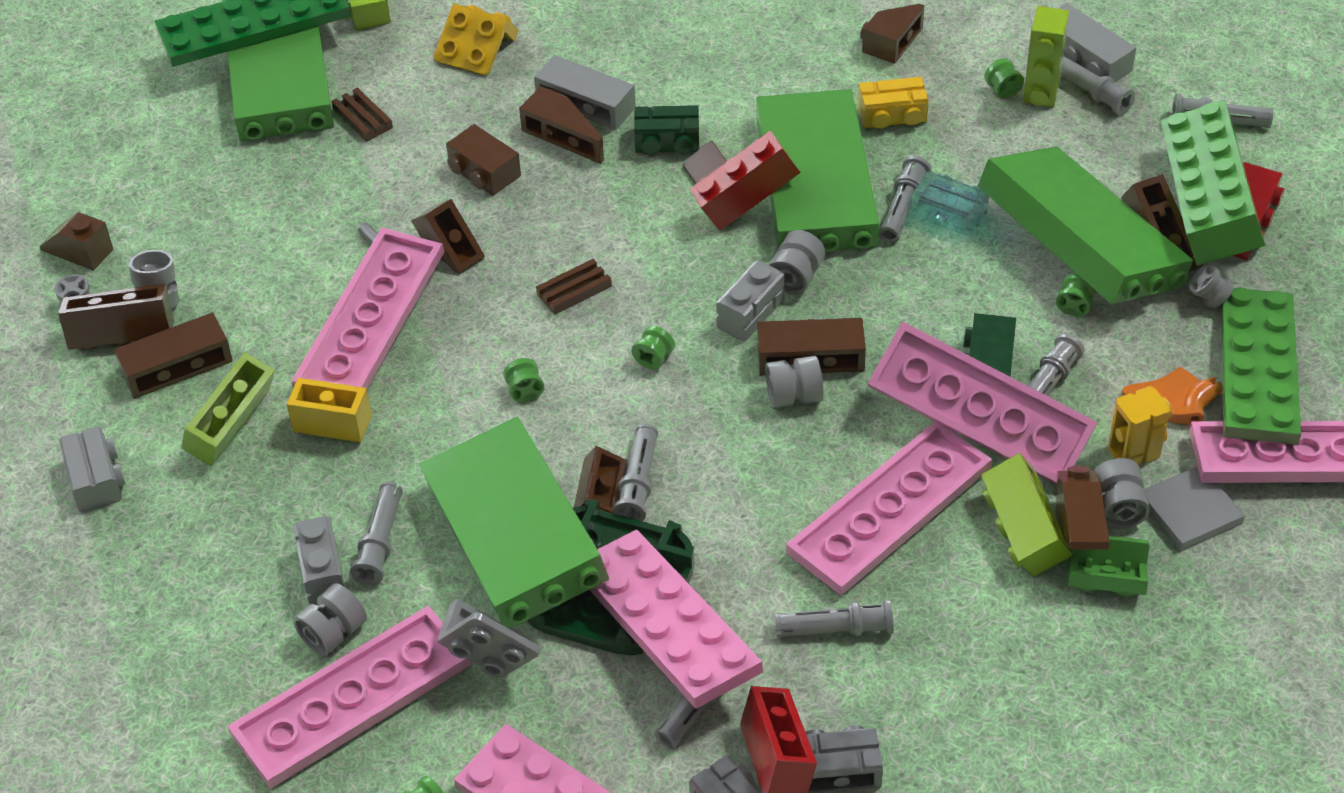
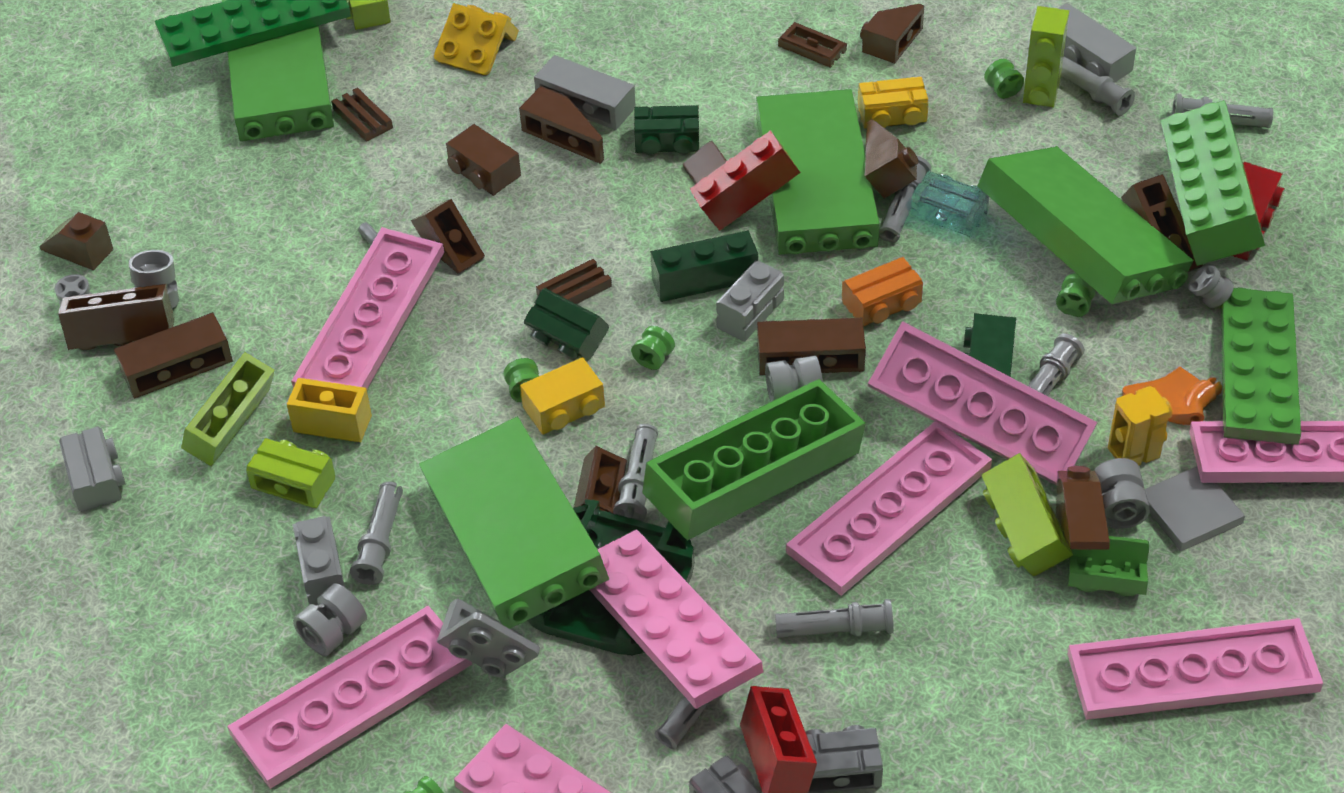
(291, 472): none -> lime brick
(562, 396): none -> yellow brick
(566, 325): none -> dark green brick
(701, 265): none -> dark green brick
(752, 458): none -> bright green brick
(798, 260): light grey wheel -> none
(810, 48): none -> reddish brown tile
(882, 291): none -> orange brick
(887, 161): none -> reddish brown slope
(1194, 668): none -> bright pink plate

